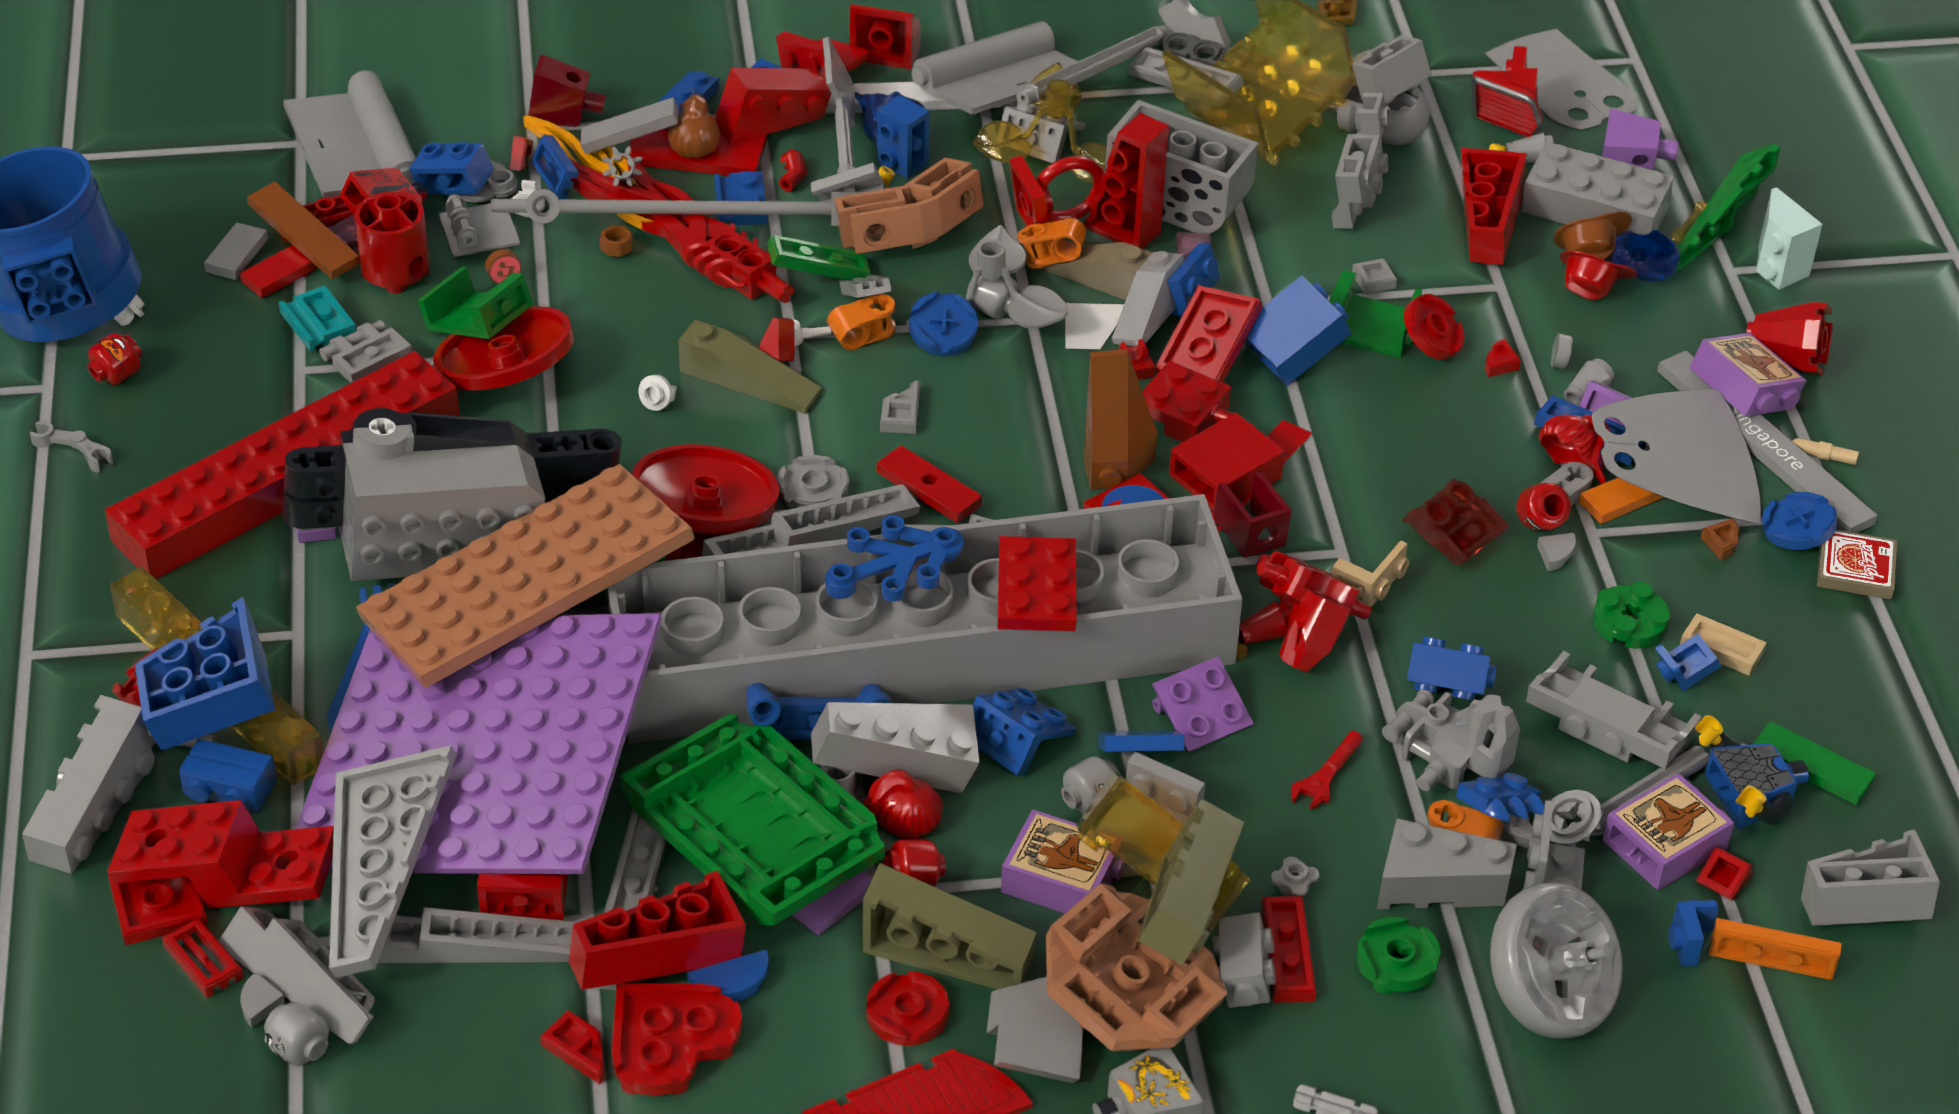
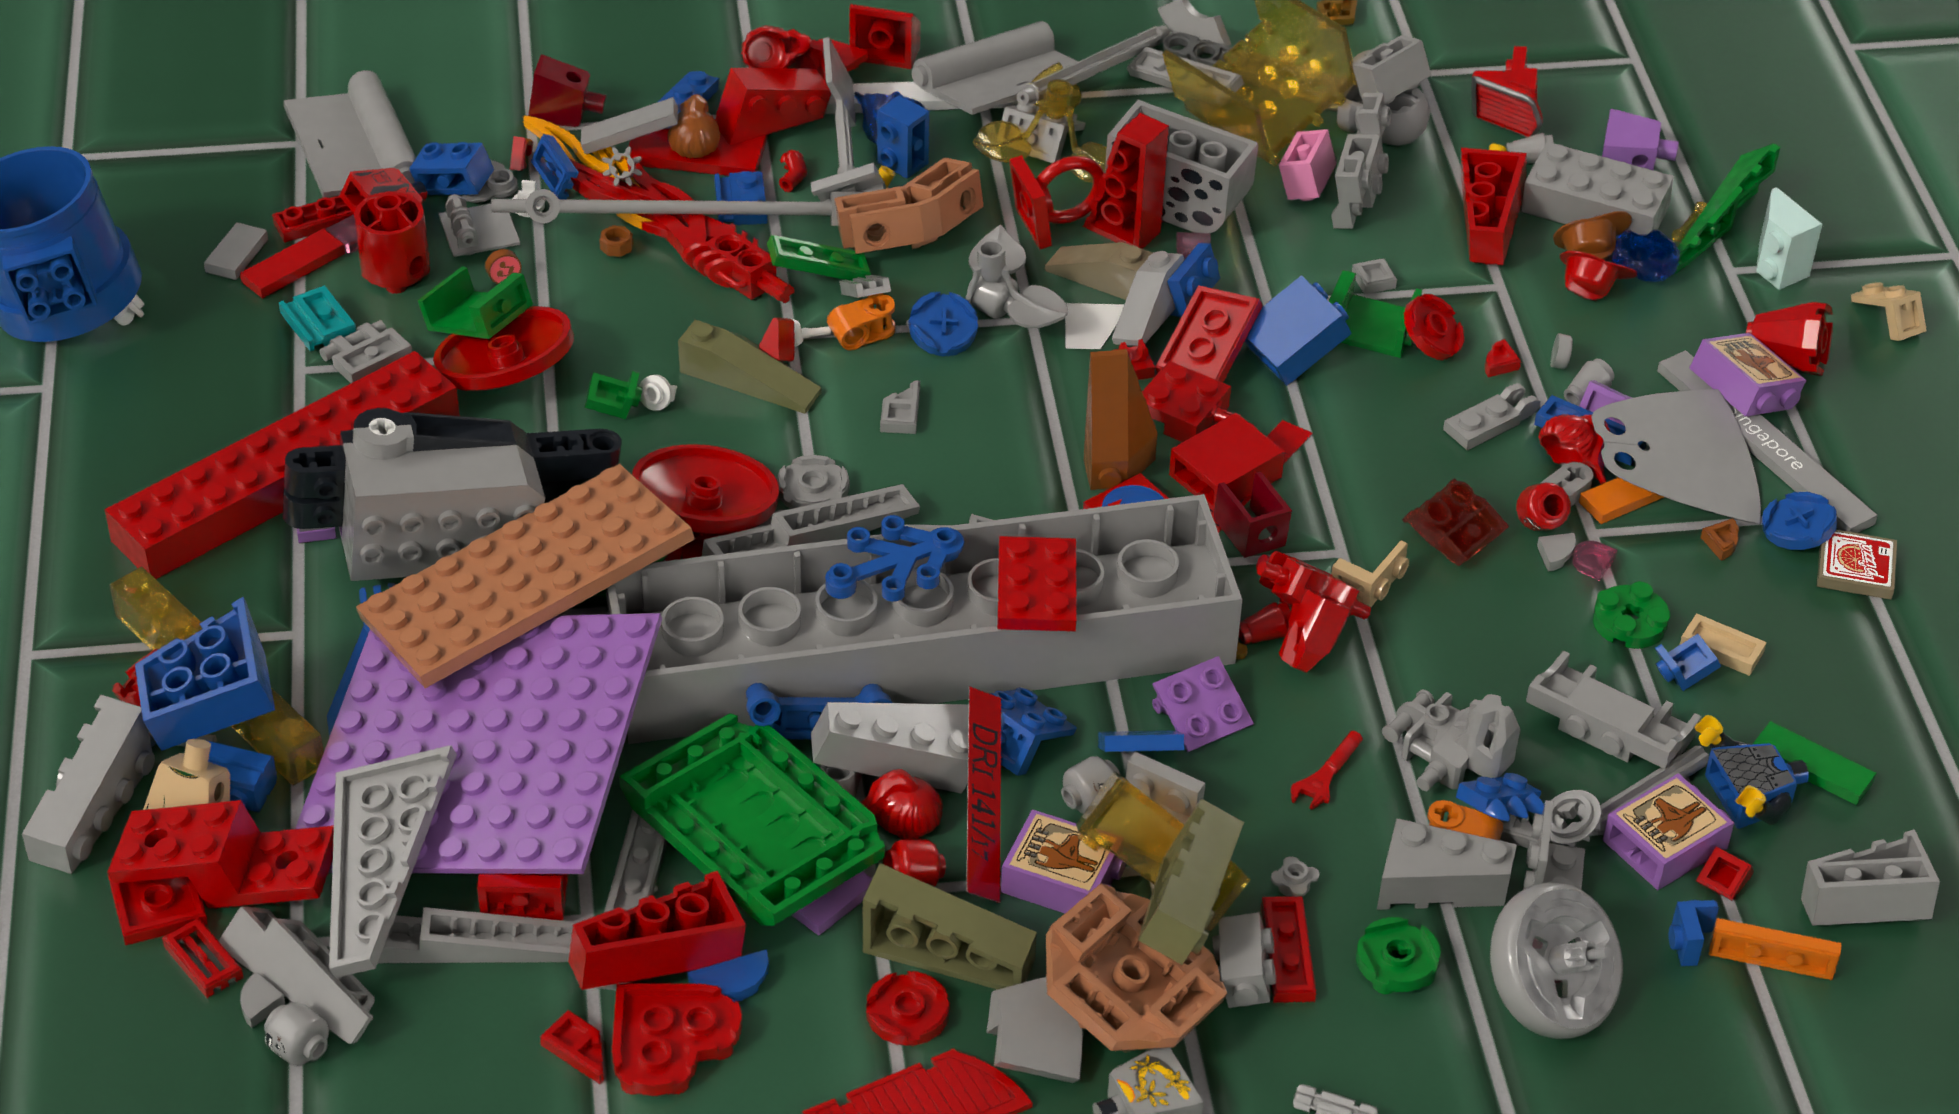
(92, 451): light grey piece -> none
(114, 358): red head -> none
(189, 779): none -> tan torso
(303, 230): dark orange tile -> none
(613, 395): none -> green bracket
(773, 47): none -> red hair
(929, 484): red tile -> none
(984, 795): none -> red sticker
(1047, 244): orange piece -> none
(1307, 165): none -> bright pink brick
(1461, 670): blue brick -> none
(1491, 417): none -> light grey hinge
(1561, 72): light grey piece -> none
(1593, 558): none -> clear pink tile
(1826, 451): tan piece -> none
(1902, 308): none -> tan bracket

